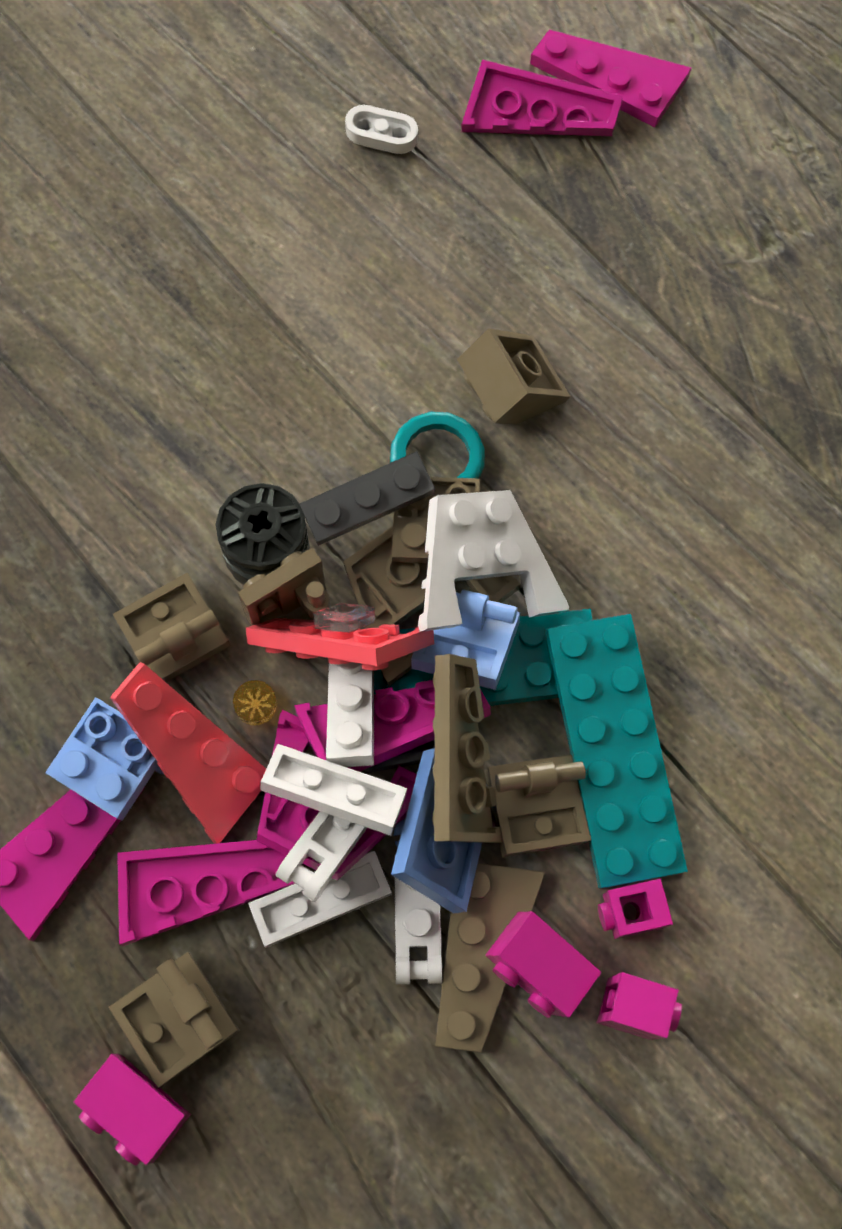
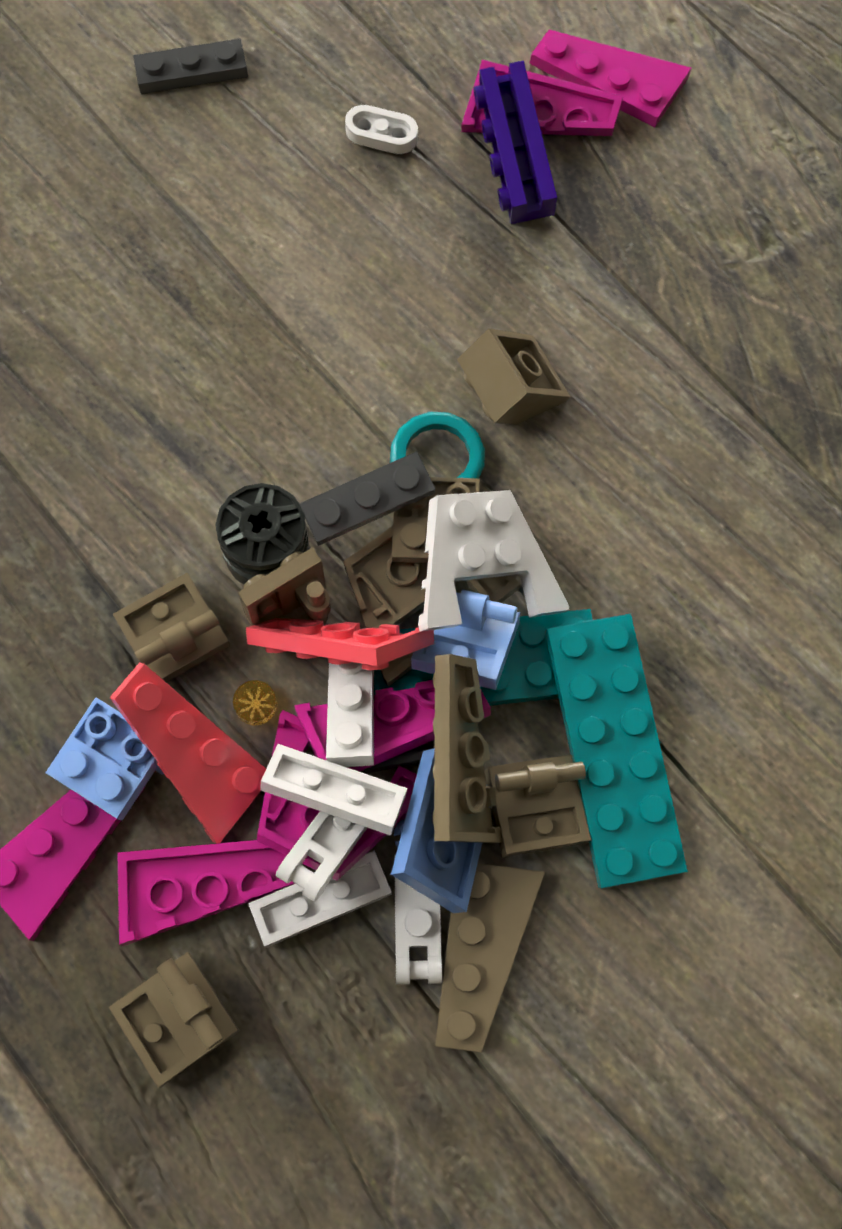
(130, 1110): dark pink brick -> none
(190, 66): none -> dark grey plate
(344, 617): clear tile -> none
(516, 144): none -> dark purple brick
(542, 965): dark pink brick -> none
(639, 1007): dark pink brick -> none
(650, 905): dark pink brick -> none

